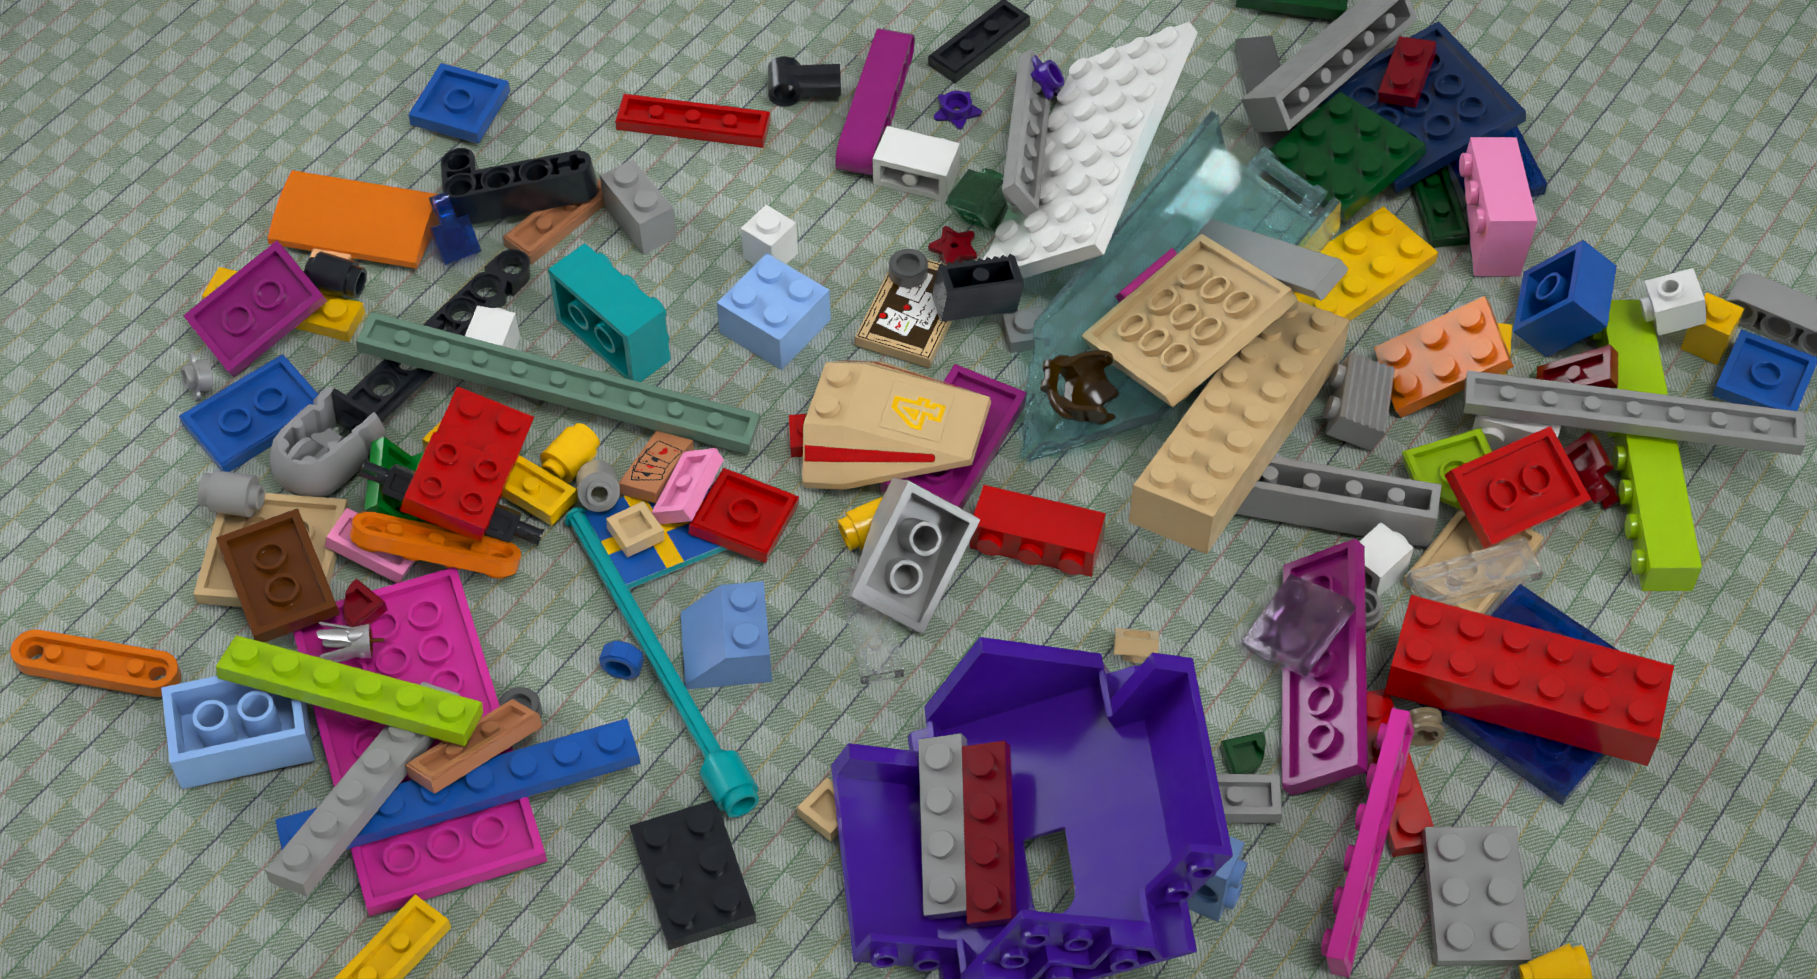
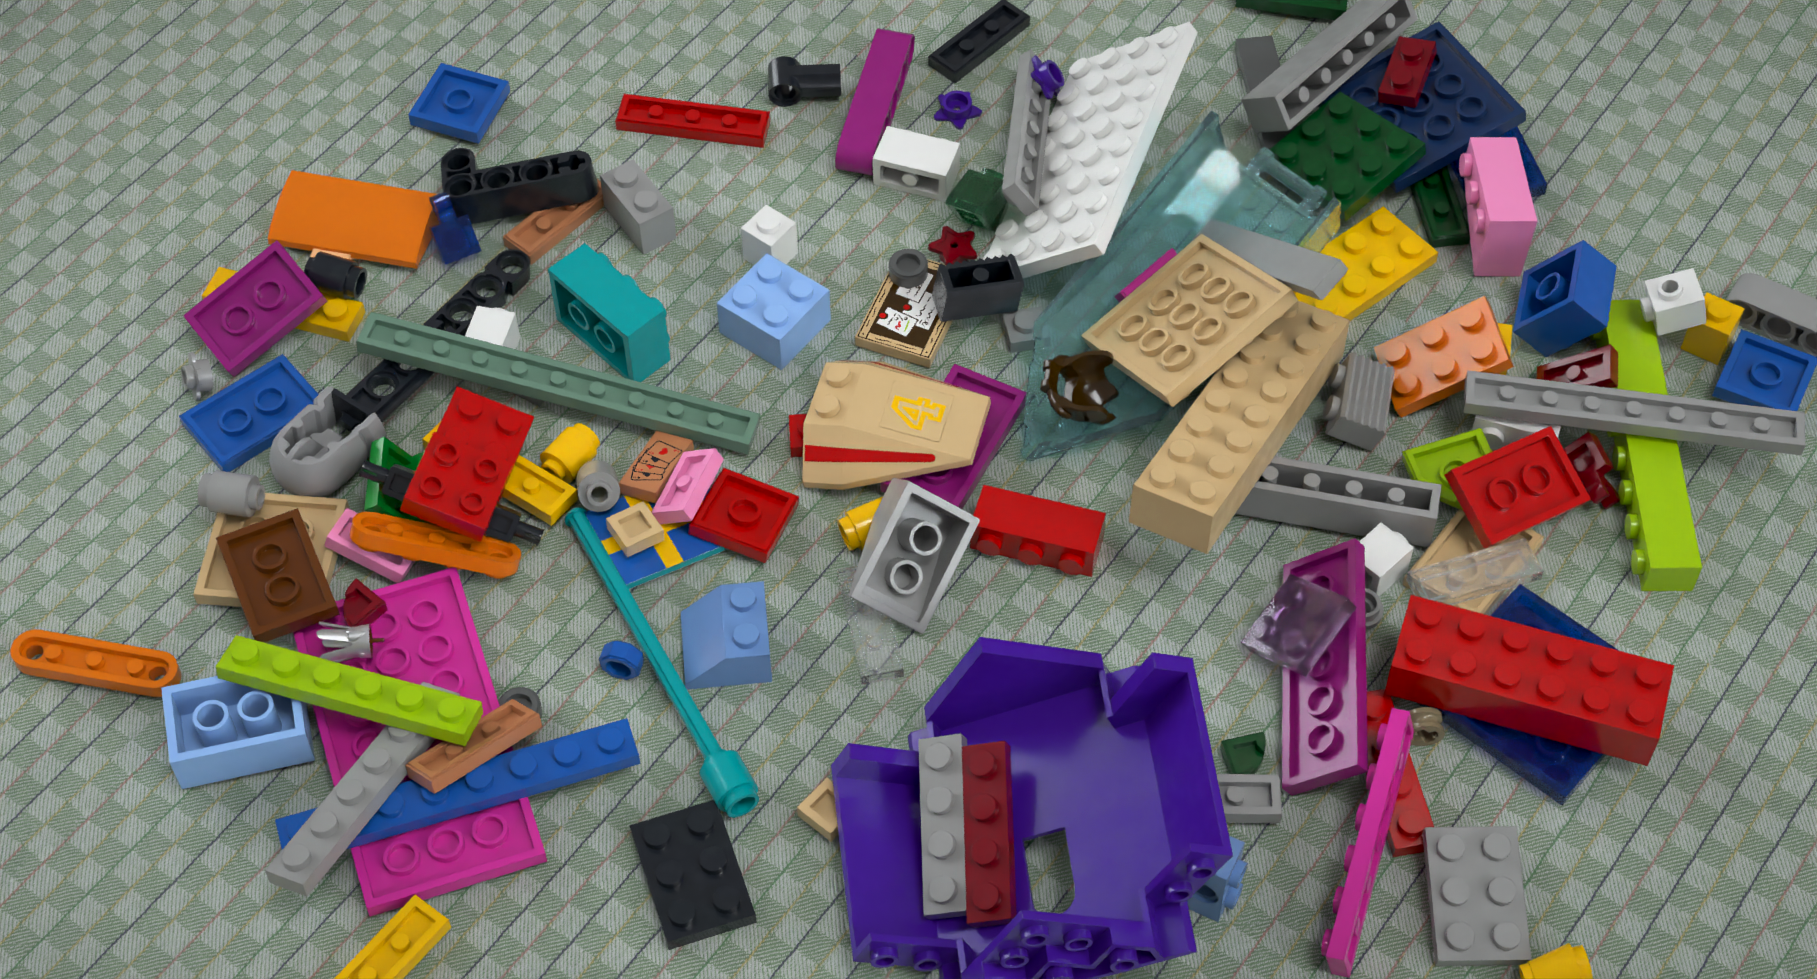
(1135, 644): tan plate -> none

